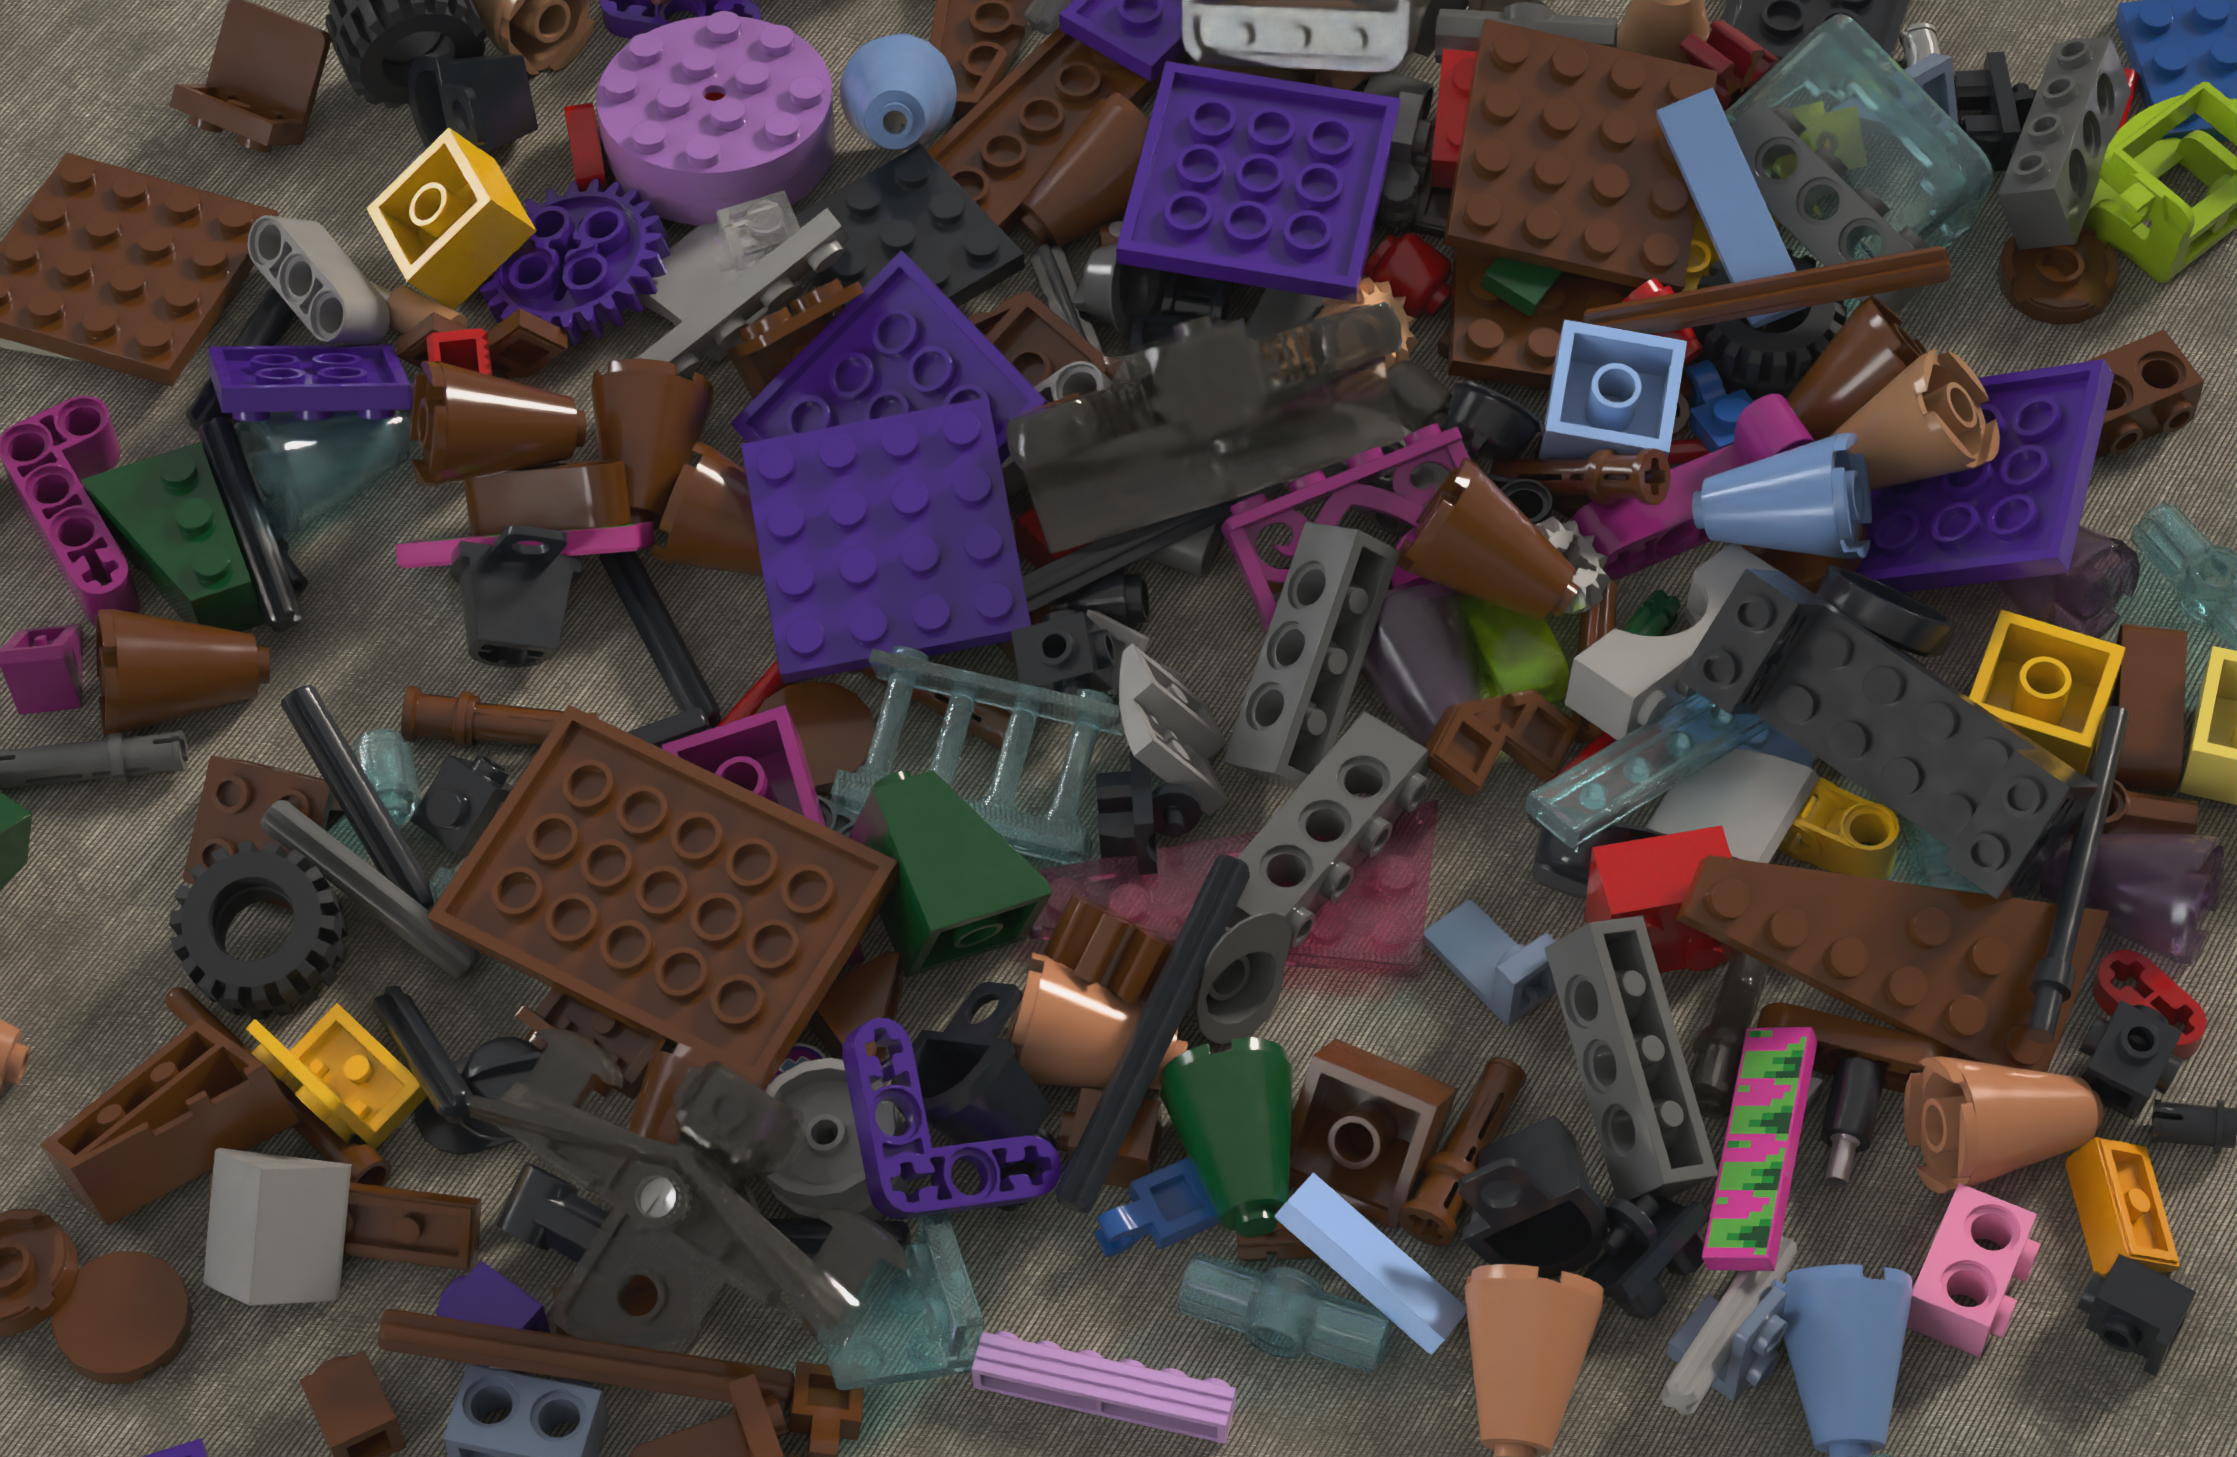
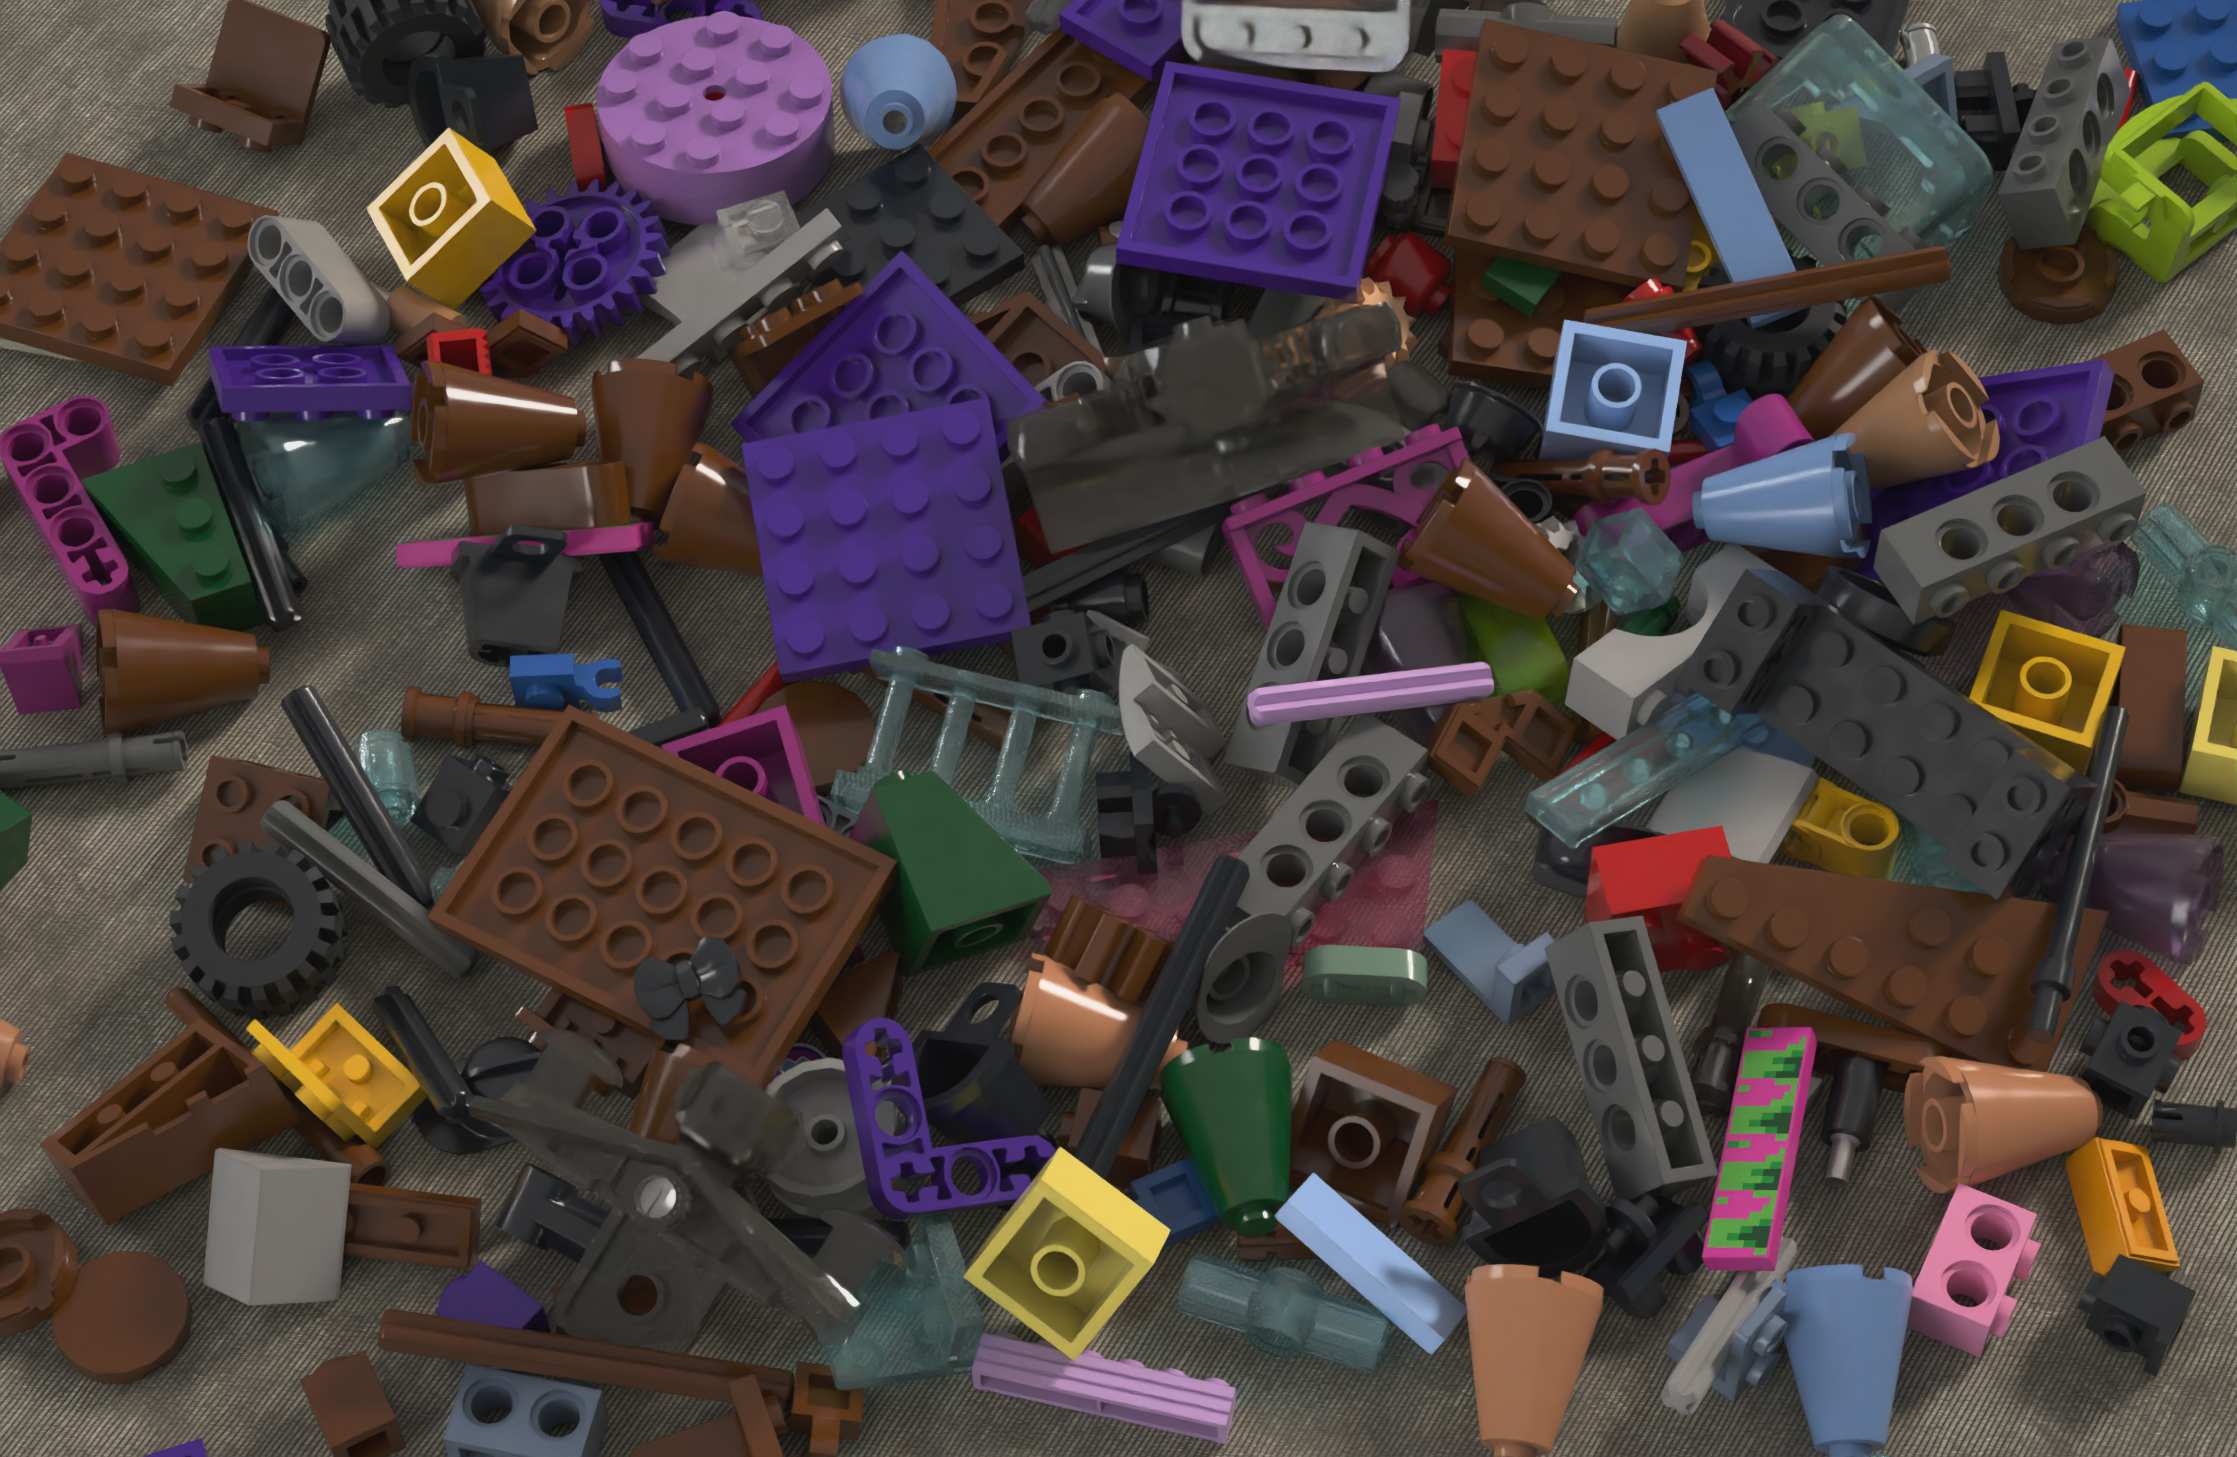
(557, 681): none -> blue plate
(667, 988): none -> black piece
(1067, 1254): none -> light yellow brick
(1364, 975): none -> sand green beam
(1370, 693): none -> lavender axle
(1629, 561): none -> clear light blue brick
(2050, 508): none -> dark grey brick

